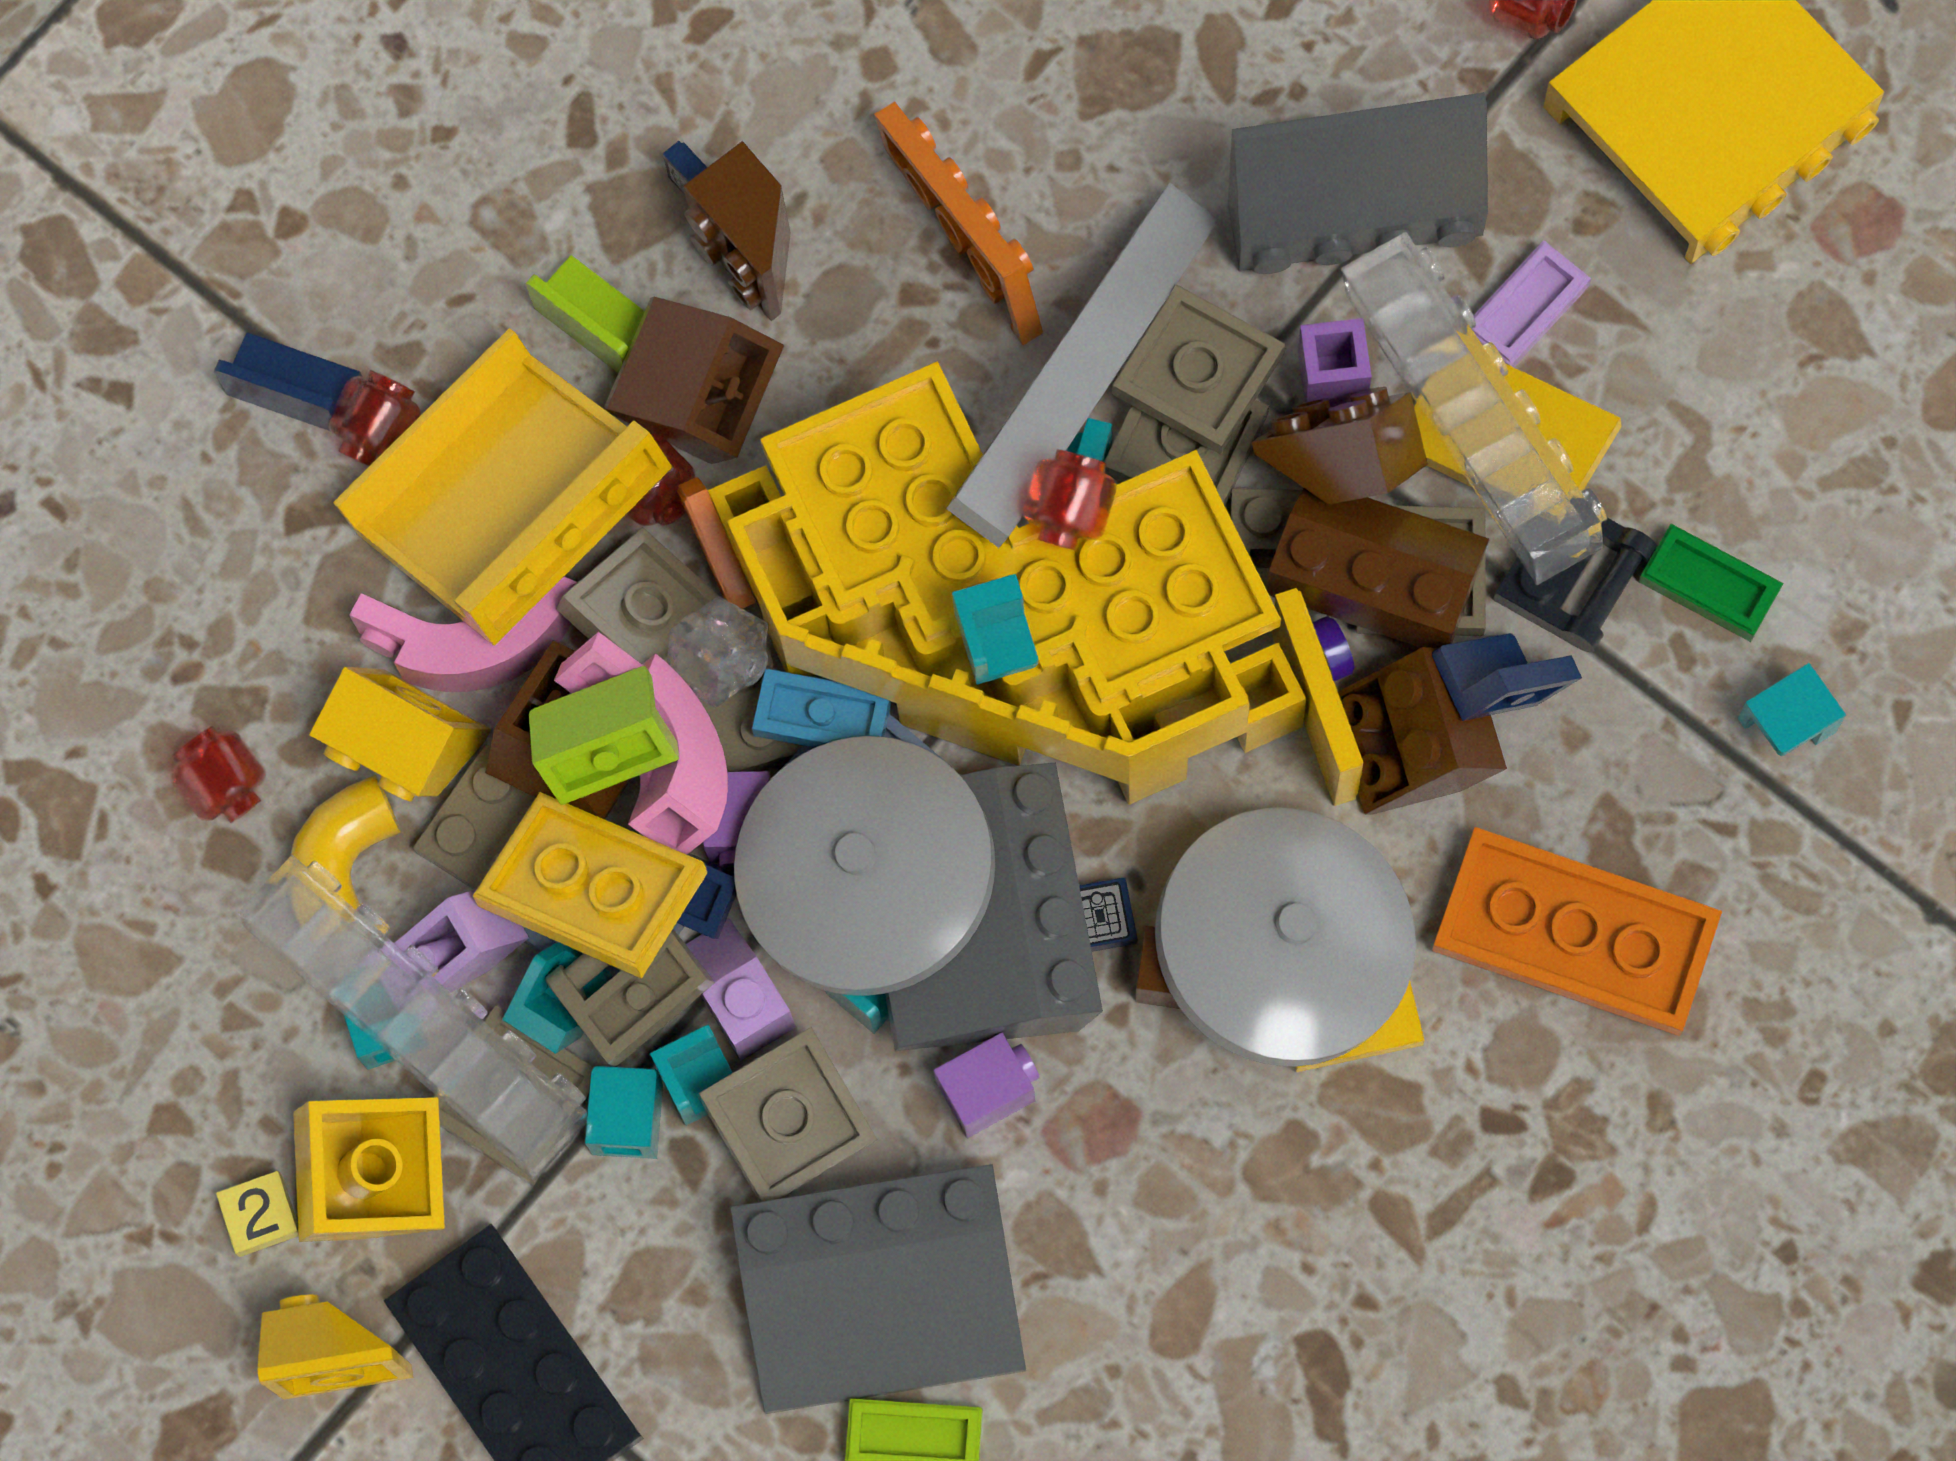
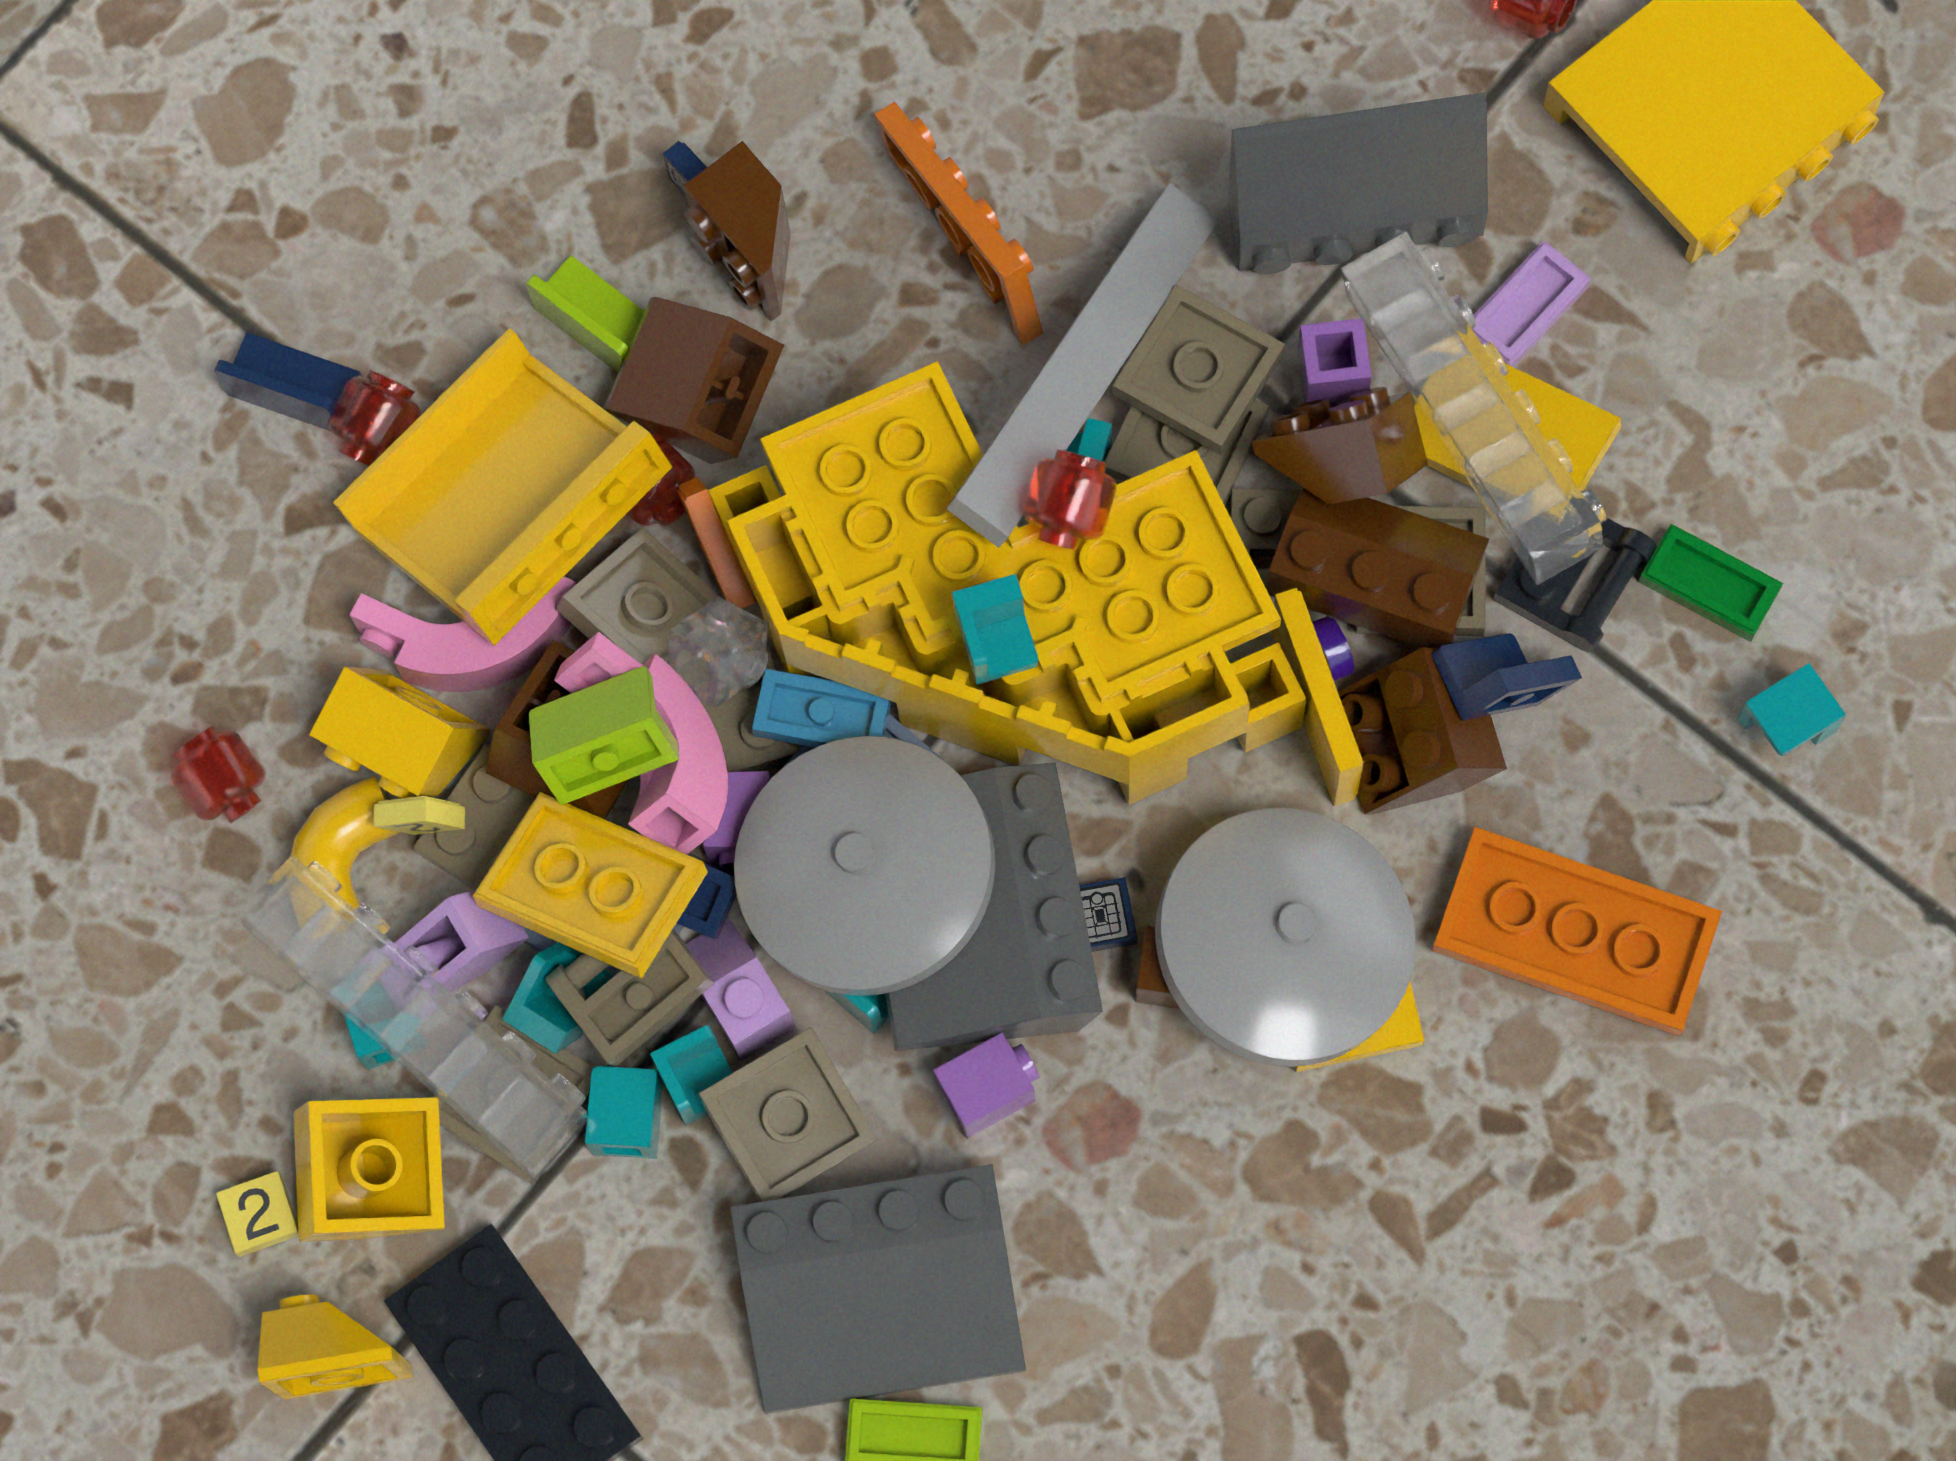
(419, 815): none -> light yellow tile

